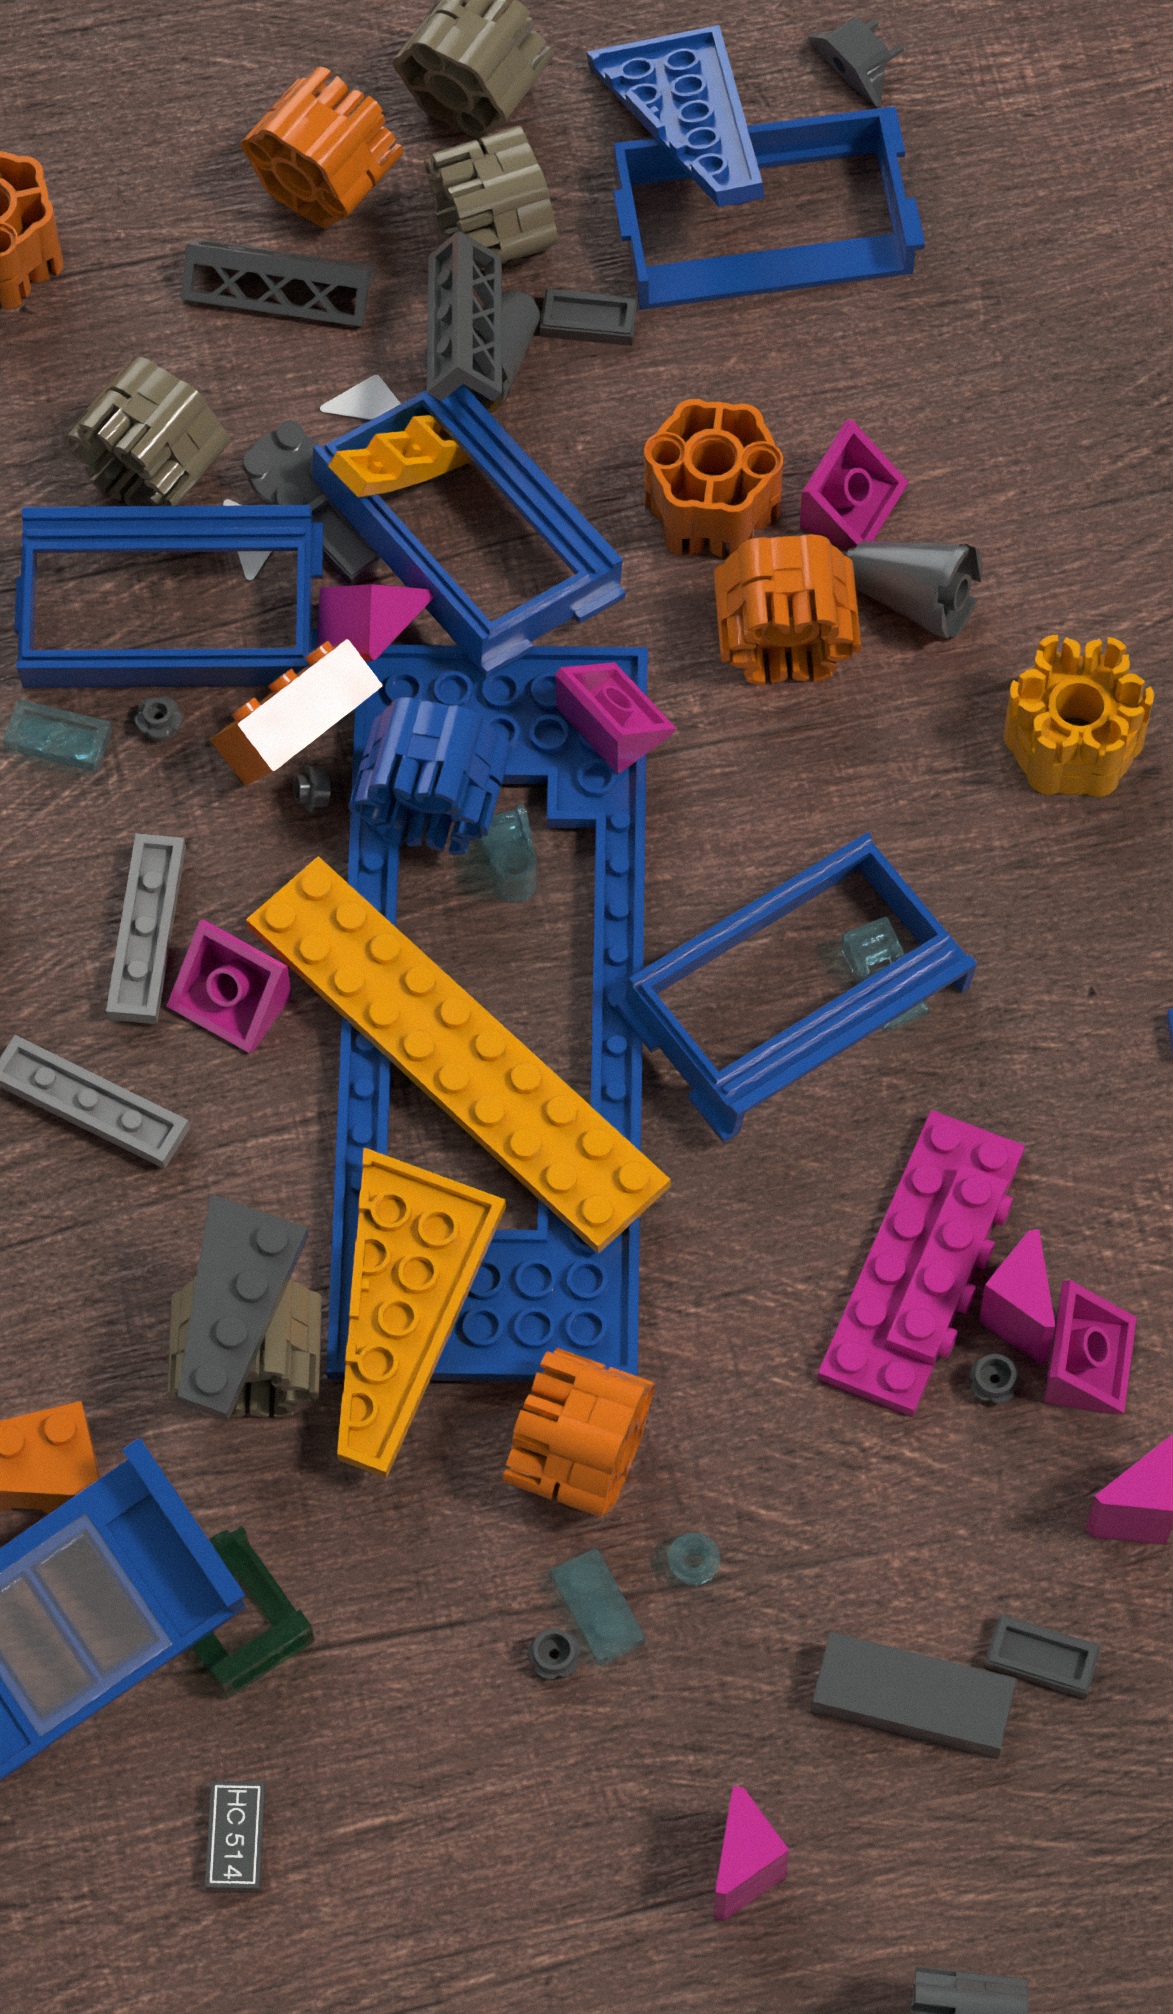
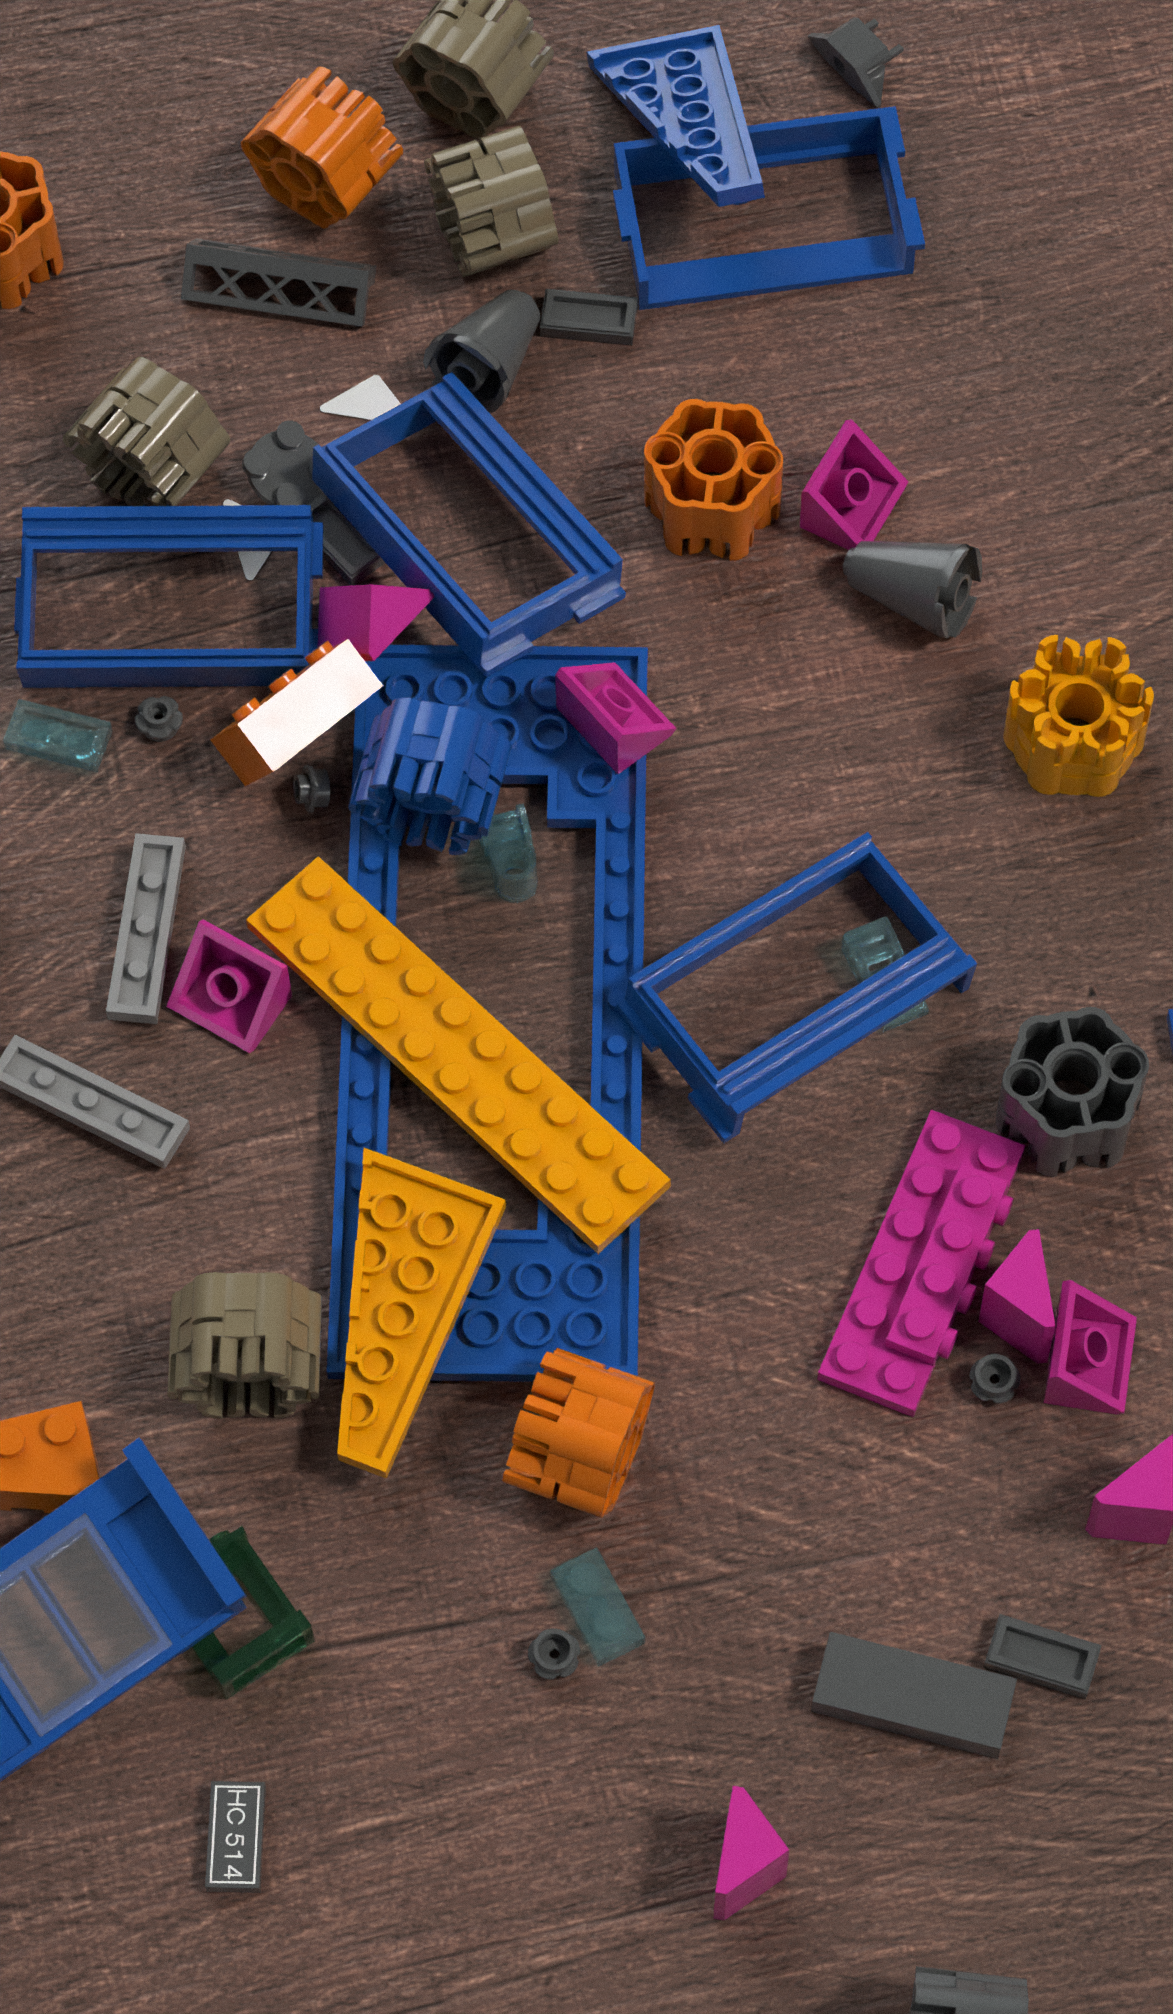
(236, 1294): dark grey wing -> none
(399, 458): light orange slope -> none
(454, 311): dark grey fence -> none
(698, 1544): clear light blue plate -> none
(785, 599): orange piece -> none
(1061, 1125): none -> dark grey piece

